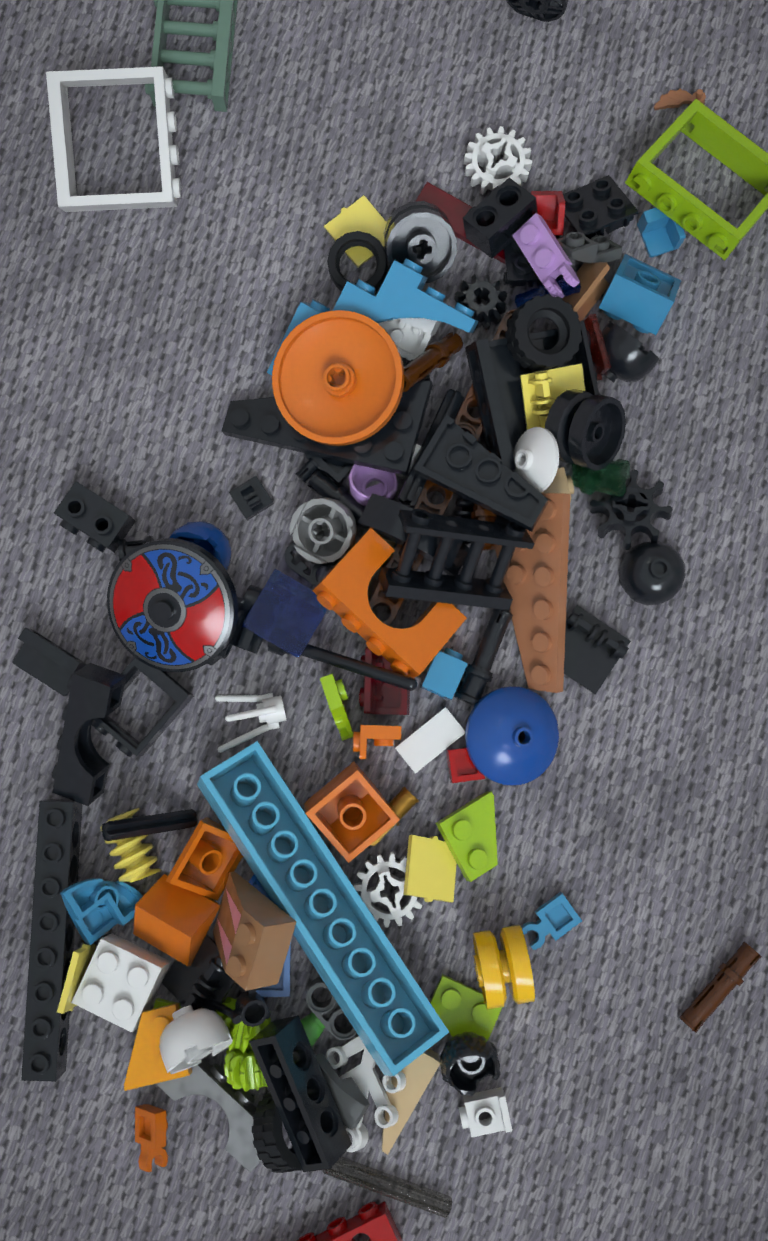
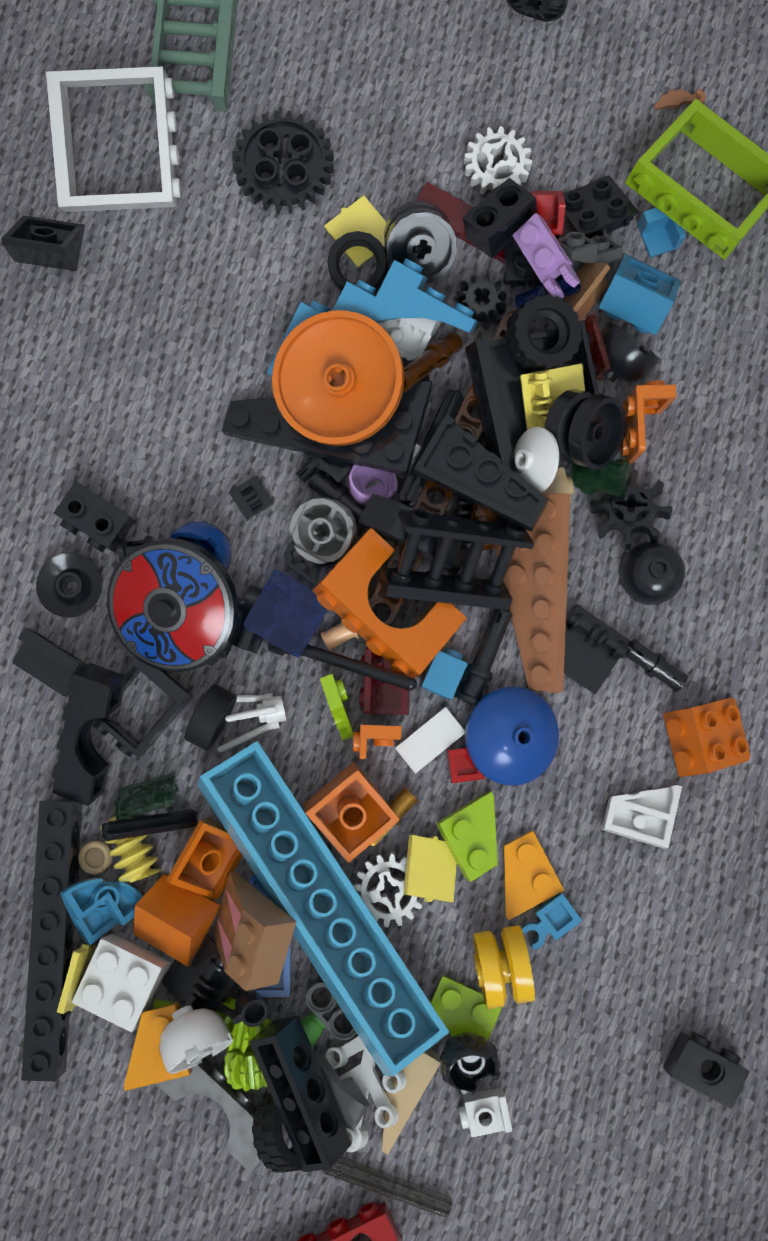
(45, 242): none -> black slope
(53, 582): none -> black dish
(95, 857): none -> tan tile
(146, 796): none -> clear green piece
(151, 1134): orange plate -> none
(209, 717): none -> black tyre
(312, 164): none -> black gear
(337, 635): none -> light nougat pin
(527, 875): none -> light orange wing
(643, 399): none -> orange bracket
(644, 815): none -> white wing
(655, 665): none -> black pin
(707, 737): none -> orange bracket
(721, 985): reddish brown pin -> none
(721, 1082): none -> black brick

